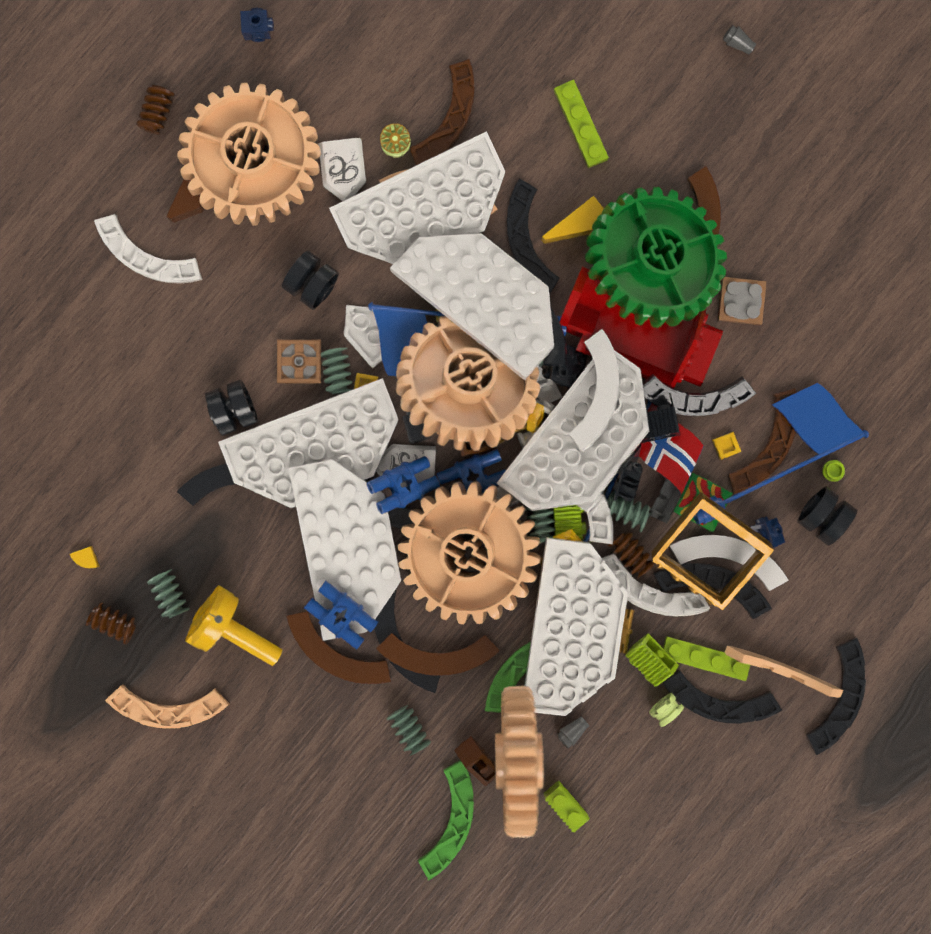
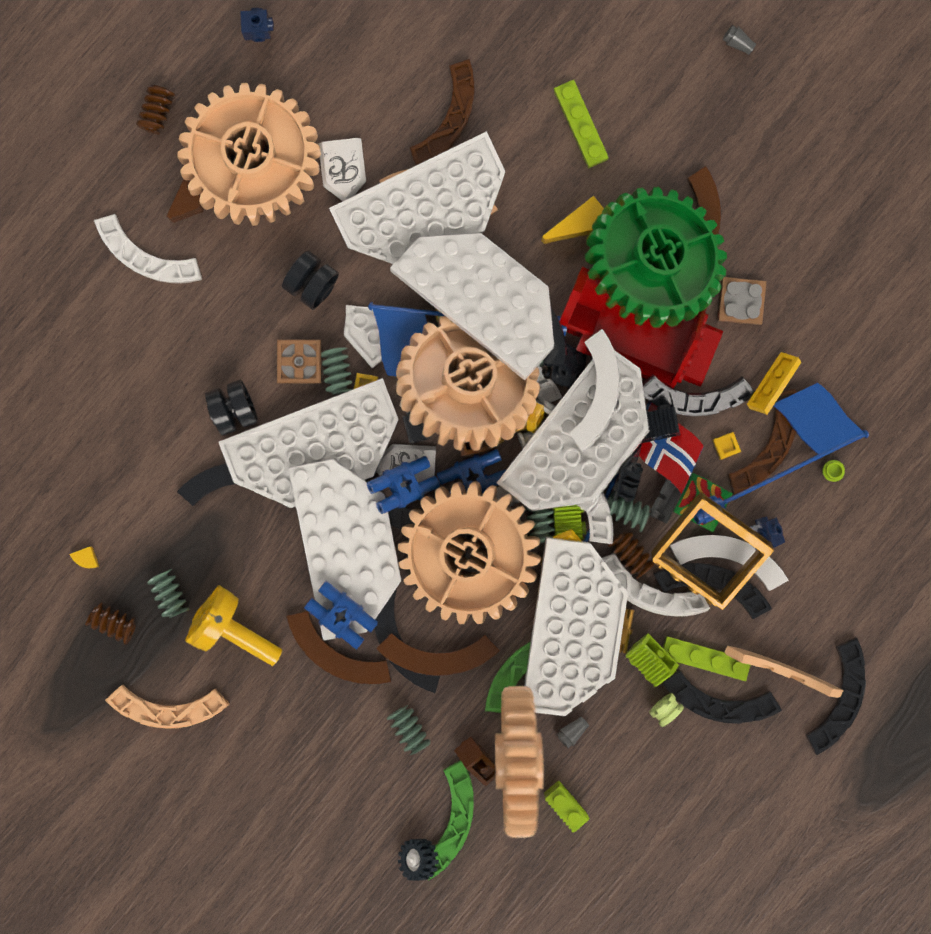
(395, 140): wheel -> none
(418, 859): none -> black wheel
(519, 234): black tile -> none
(774, 383): none -> yellow plate
(827, 516): black wheel -> none

